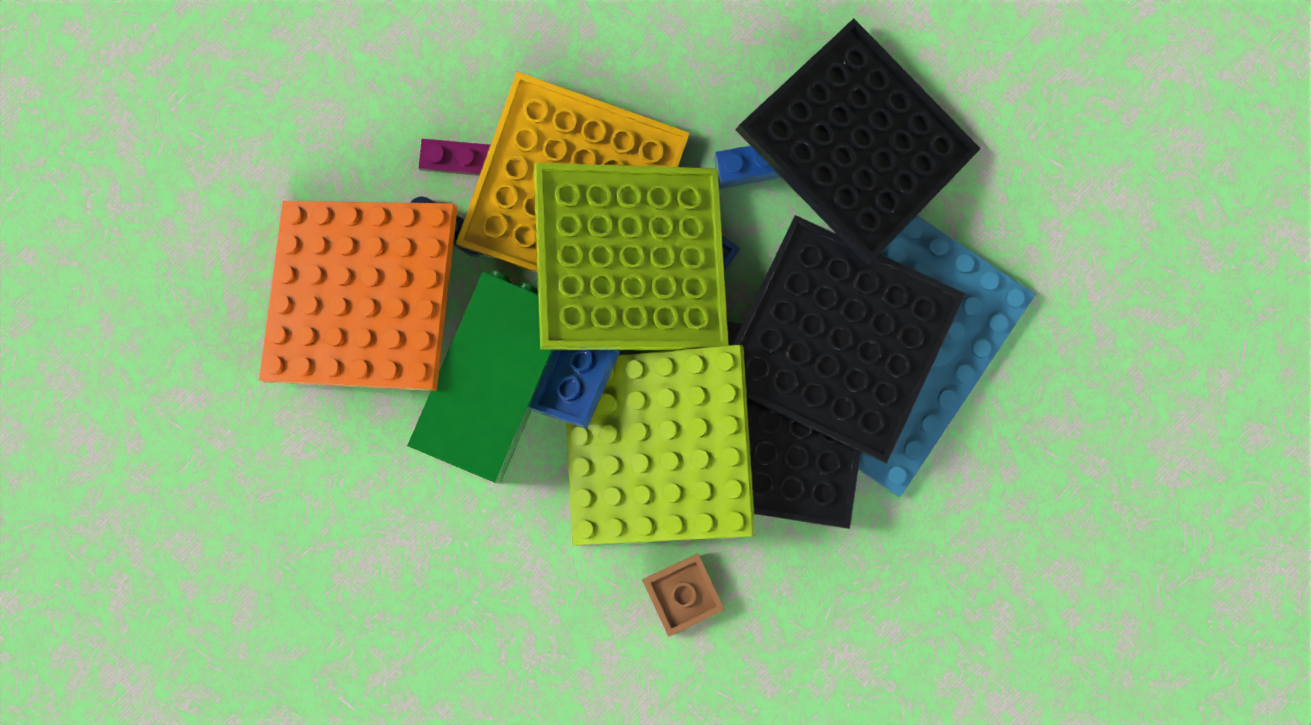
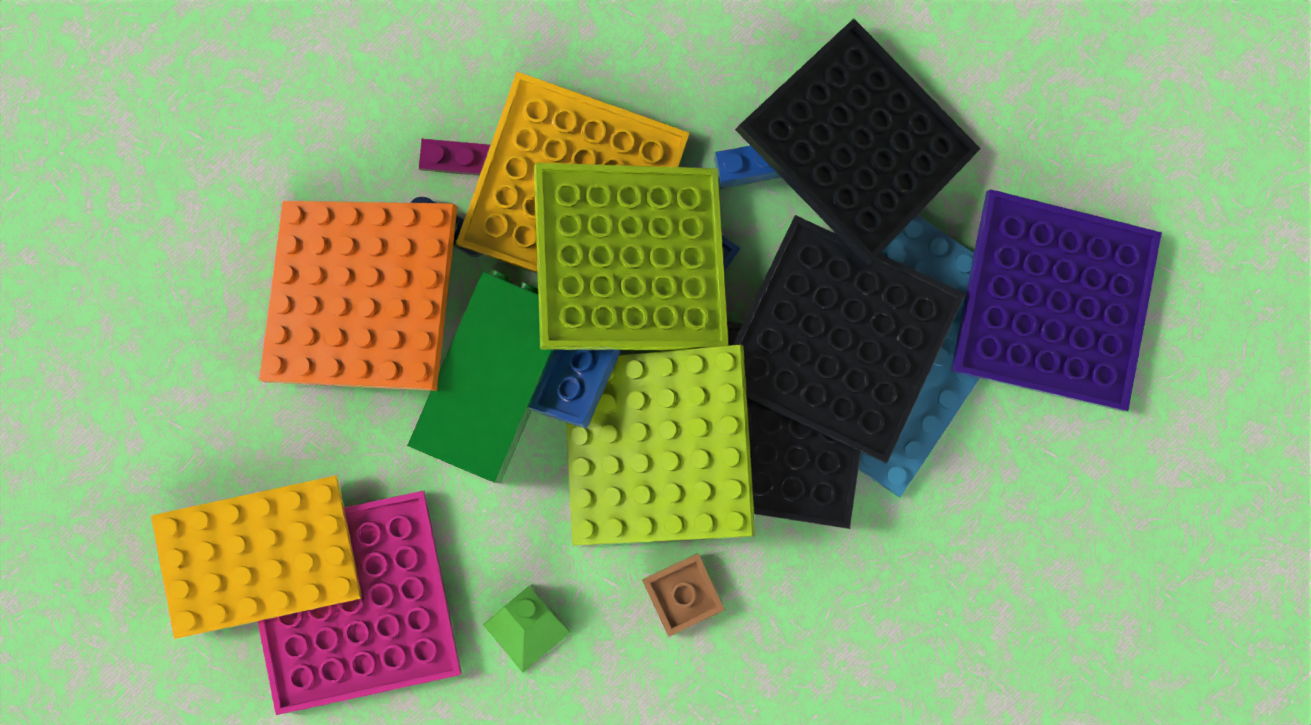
(256, 557): none -> yellow plate
(376, 643): none -> dark pink plate
(526, 628): none -> bright green slope
(1056, 301): none -> dark purple plate

